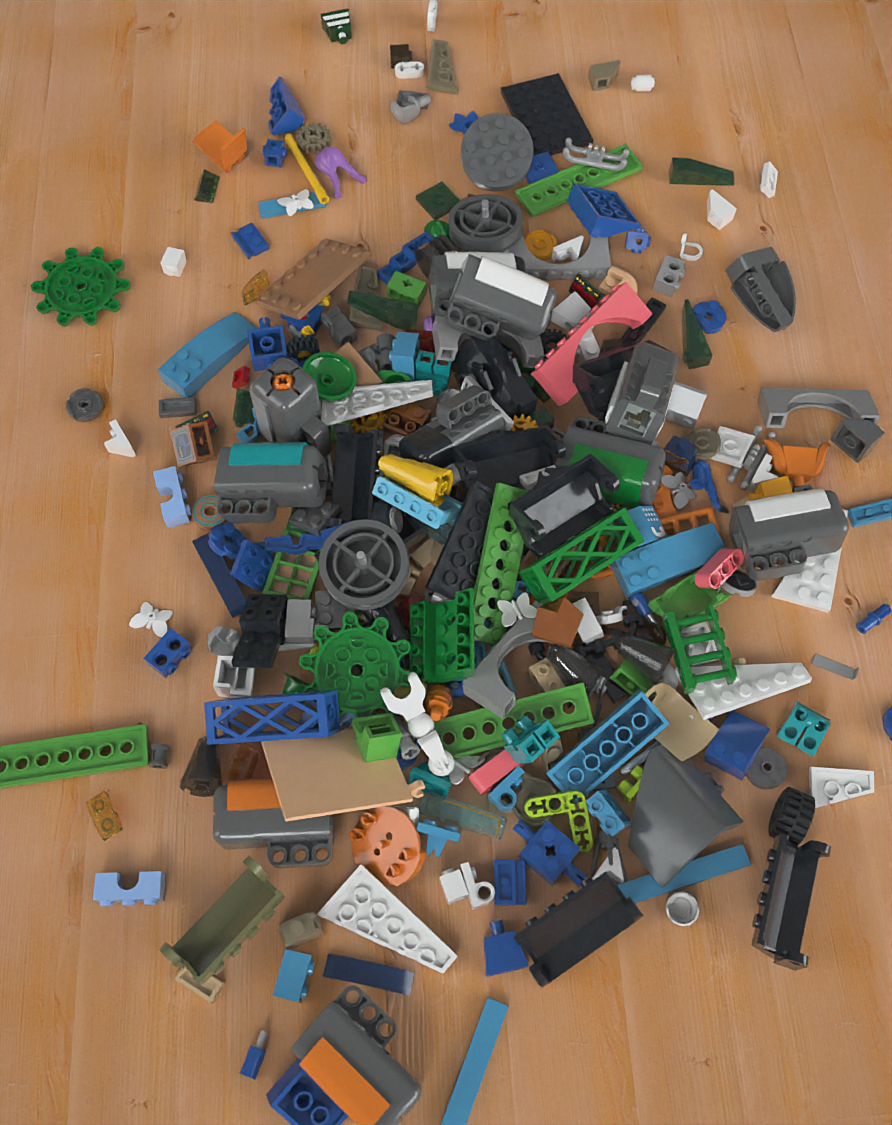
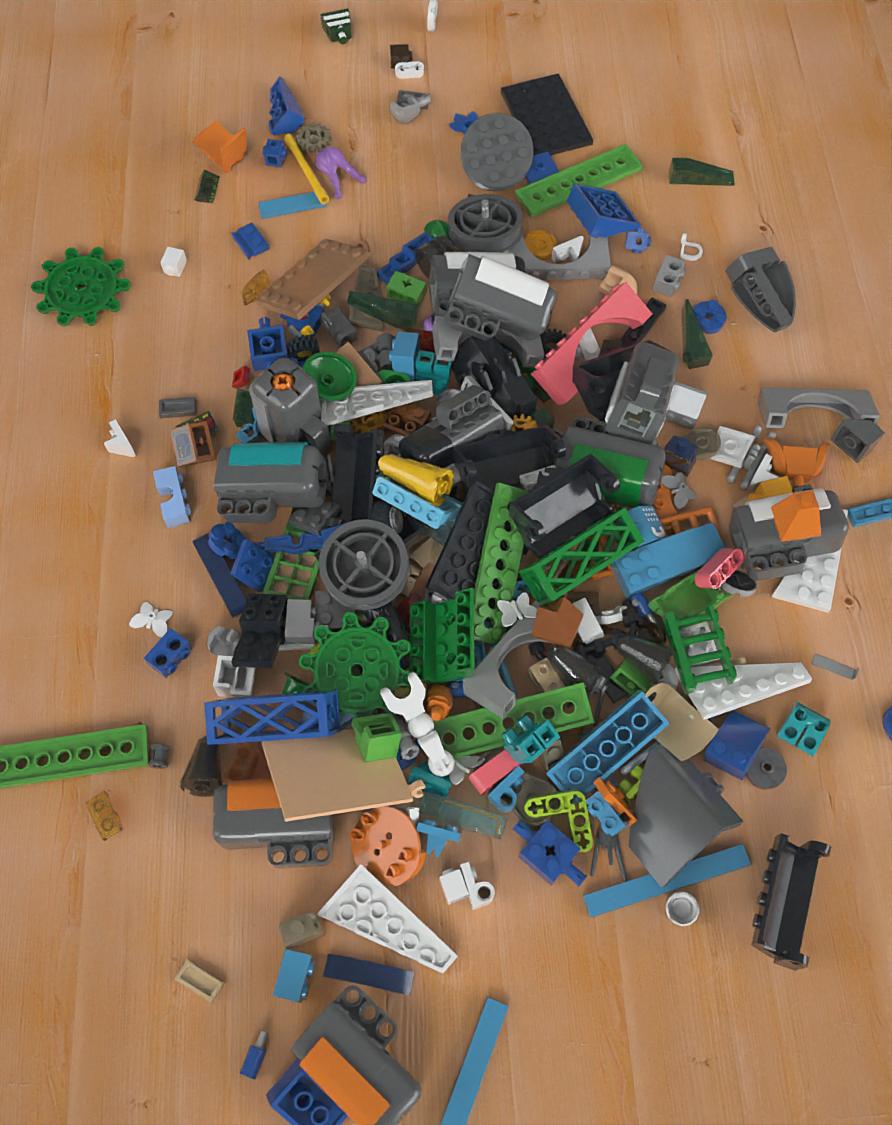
(84, 397): flat silver plate -> none
(109, 889): light blue arch -> none
(199, 511): nougat tile -> none
(205, 355): dark azure slope -> none
(226, 924): olive piece -> none
(298, 201): white piece -> none
(437, 200): clear green tile -> none
(441, 69): dark tan wing -> none
(502, 951): blue torso -> none
(509, 882): blue plate -> none
(570, 312): white torso -> none
(576, 927): black piece -> none
(586, 291): slope -> none
(595, 156): light grey piece -> none
(603, 74): dark tan slope -> none
(614, 797): none -> orange wing
(614, 871): white slope -> none
(642, 83): white brick -> none
(701, 478): blue piece -> none
(719, 210): white slope -> none
(769, 179): white plate -> none
(792, 815): black tyre -> none
(797, 516): none -> orange slope
(836, 785): white wing -> none
(873, 618): blue axle -> none

